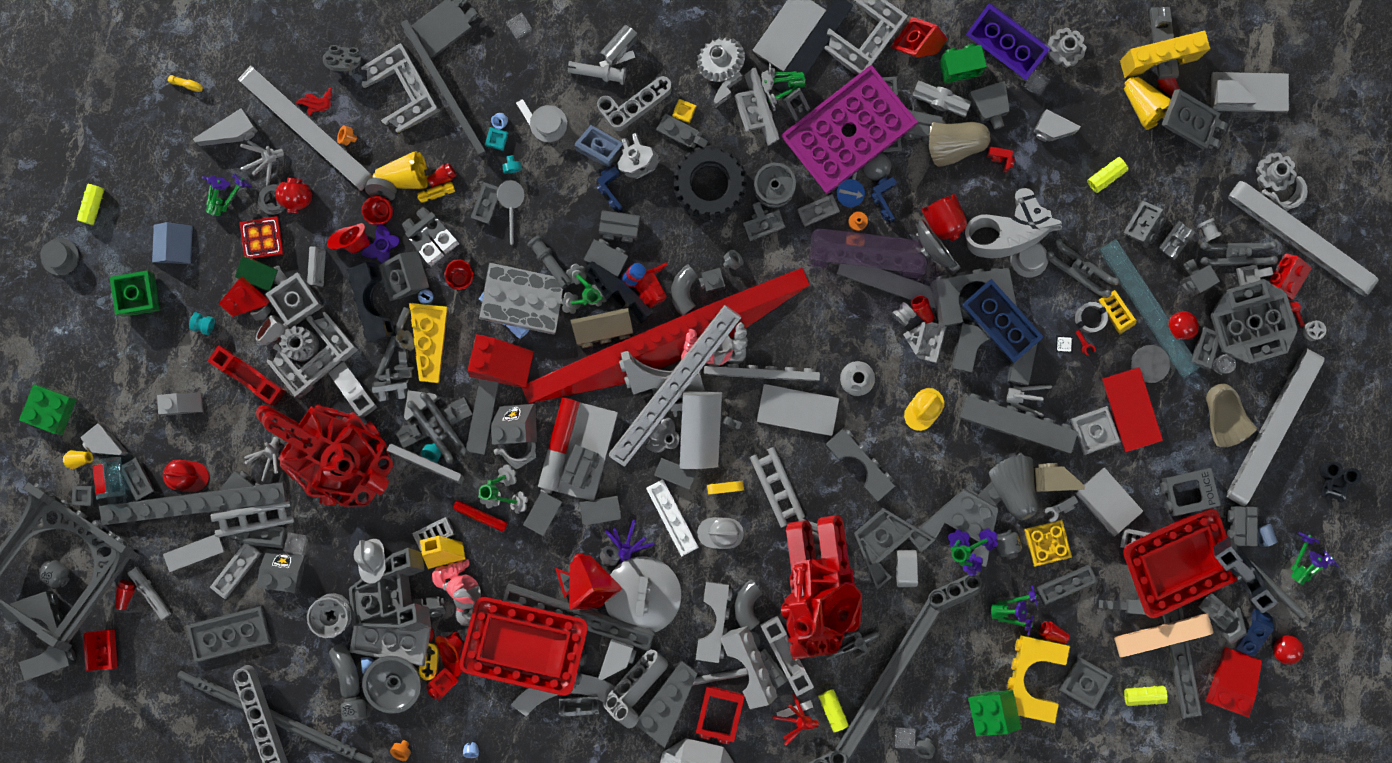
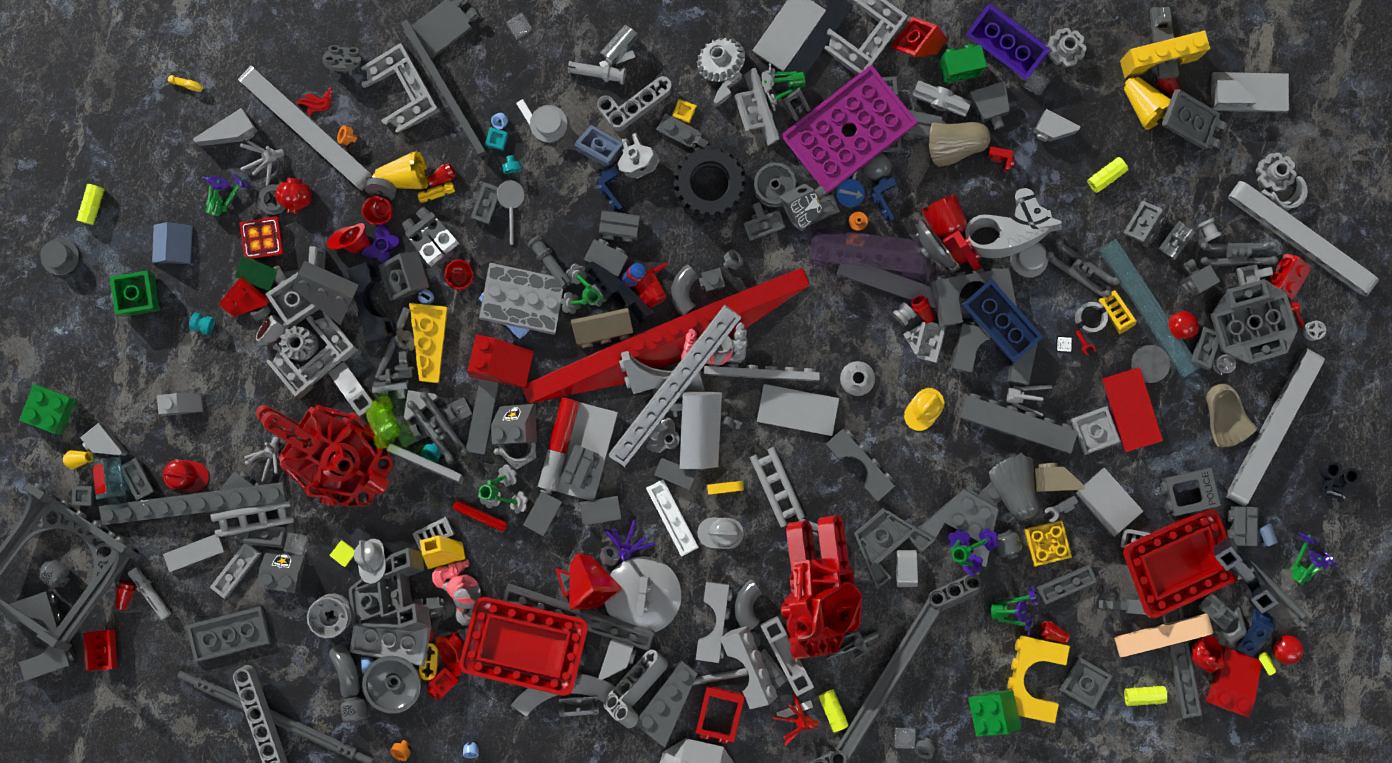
(247, 375): red arch -> none
(325, 290): none -> dark grey wedge
(343, 553): none -> neon yellow tile
(383, 422): none -> clear neon green piece
(803, 205): none -> dark grey torso
(960, 250): none -> red bracket
(1208, 654): none -> red hair
(1267, 663): none -> neon yellow tile

